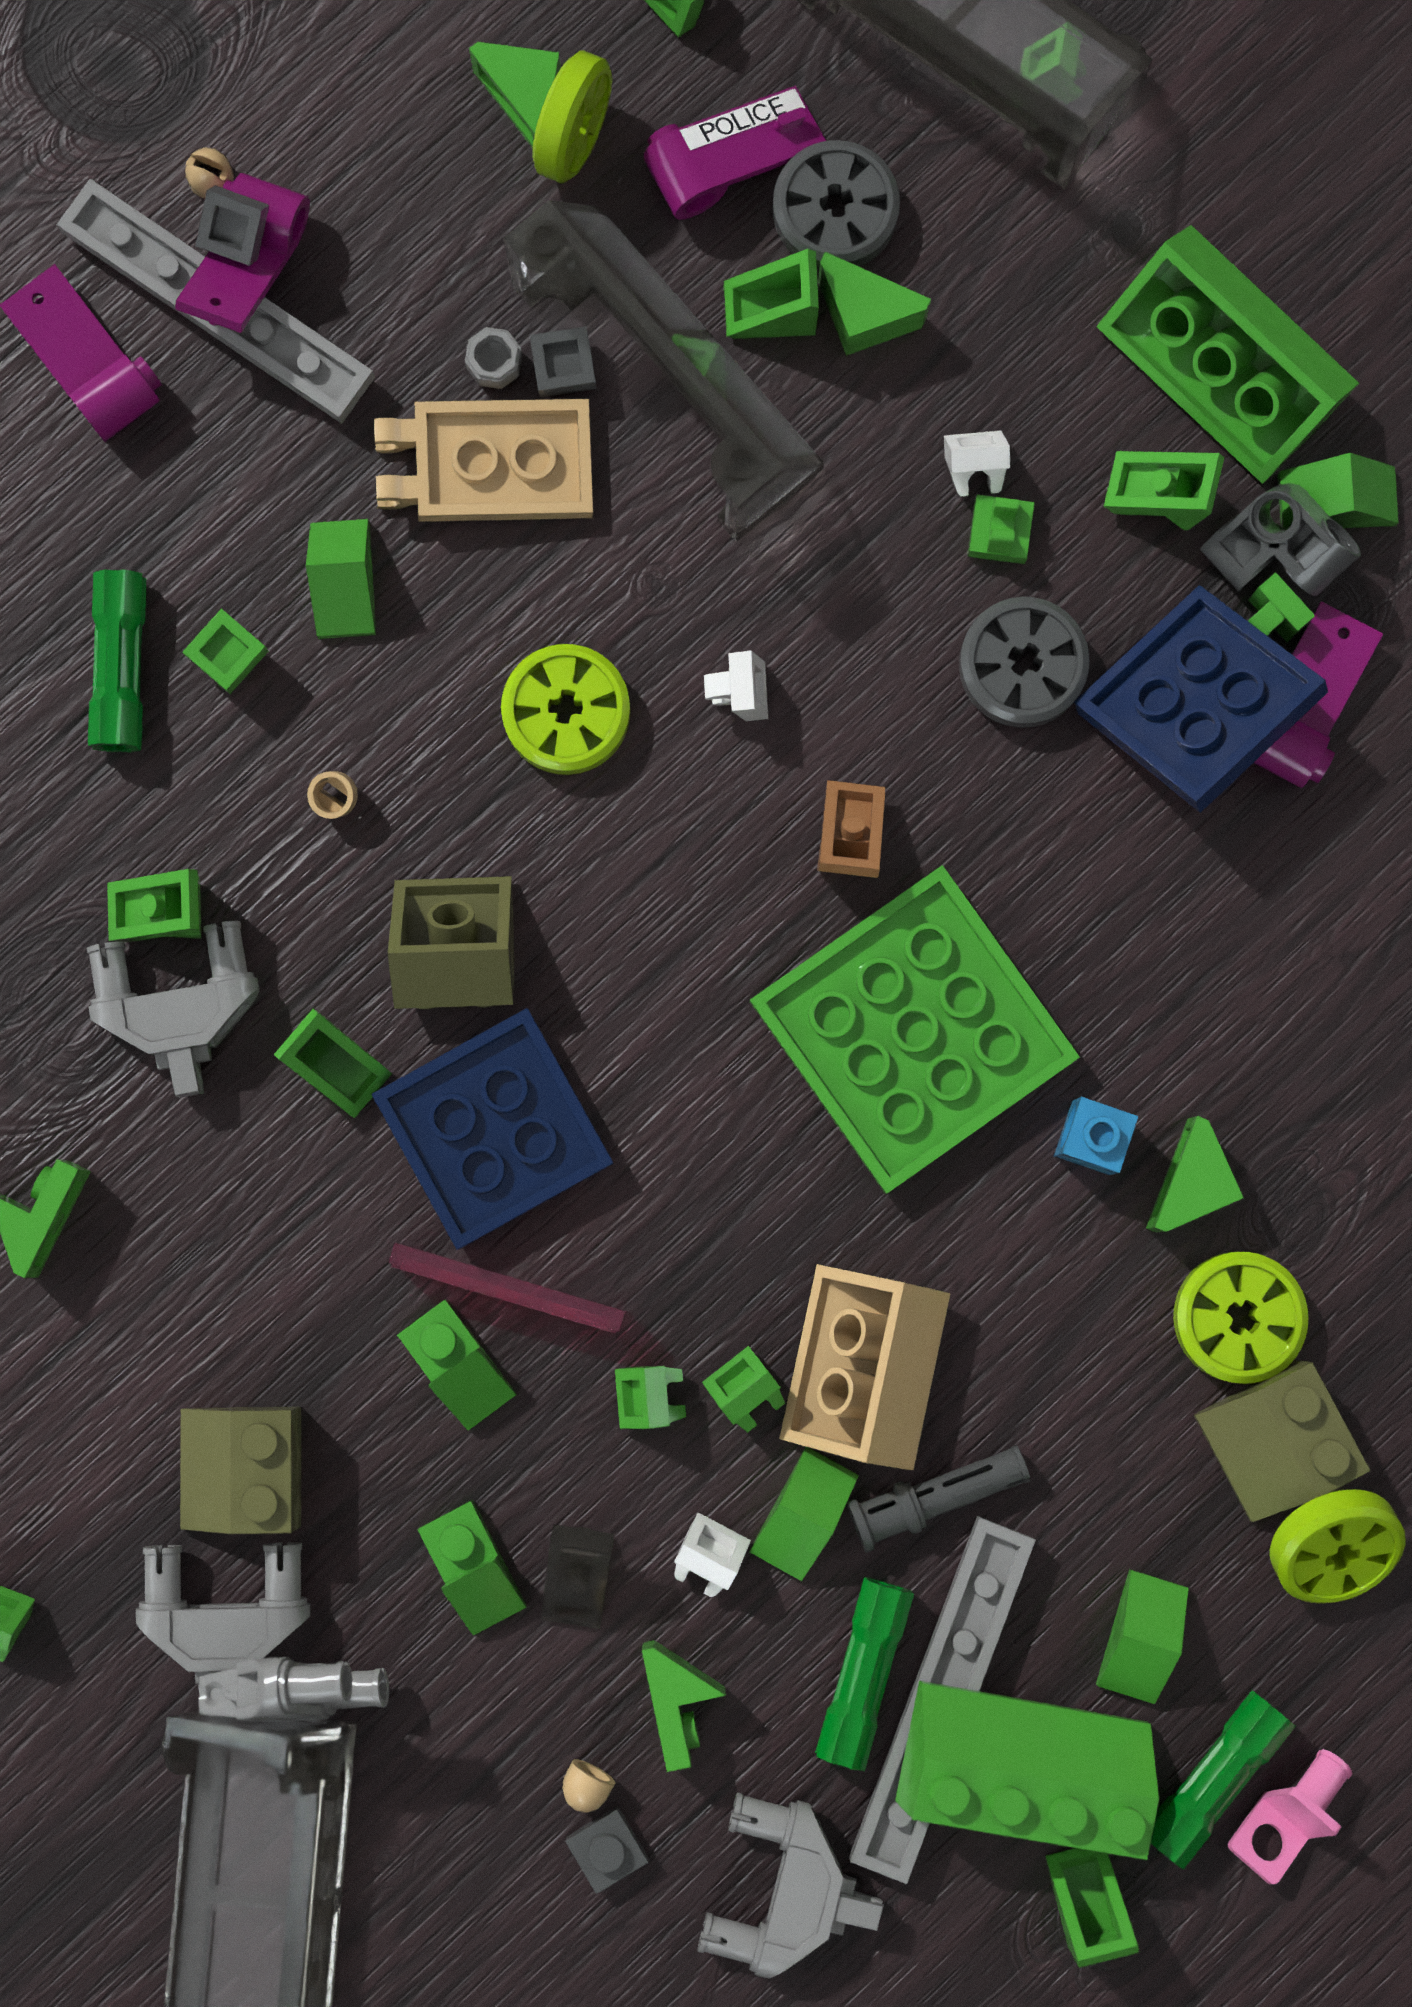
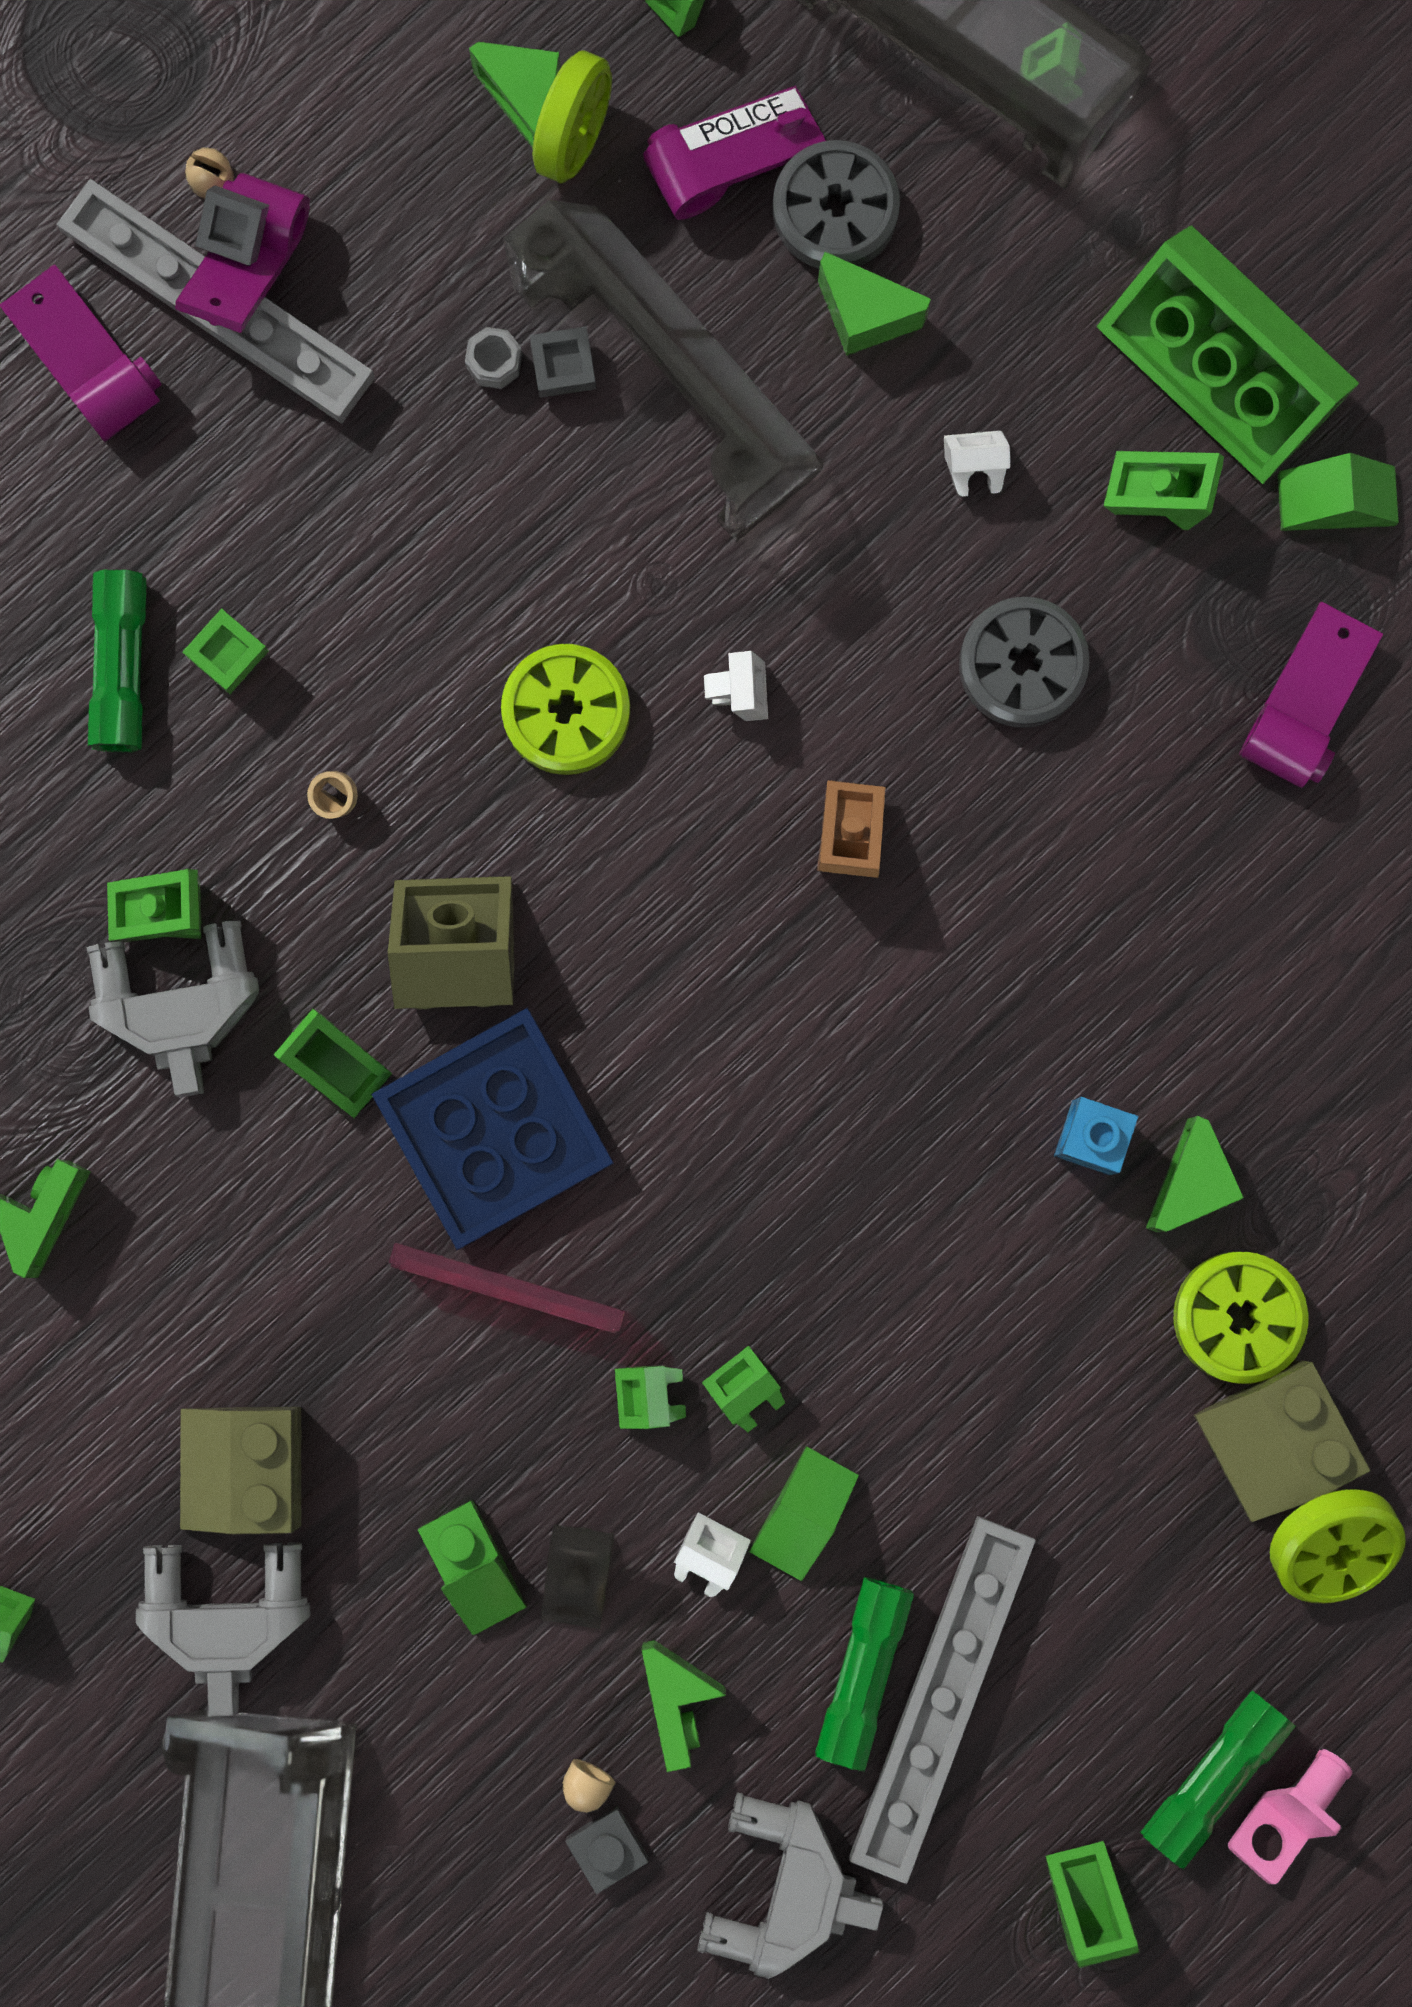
(290, 1690): light grey connector -> none
(341, 578): bright green slope -> none
(456, 1365): bright green slope -> none
(491, 460): tan tile -> none
(774, 299): bright green slope -> none
(865, 1367): tan slope -> none
(911, 1506): dark grey pin -> none
(914, 1029): bright green plate -> none
(1000, 529): bright green tile -> none
(1030, 1771): bright green slope -> none
(1144, 1637): bright green slope -> none
(1201, 698): dark blue plate -> none
(1279, 609): bright green tile -> none
(1310, 550): dark grey piece -> none

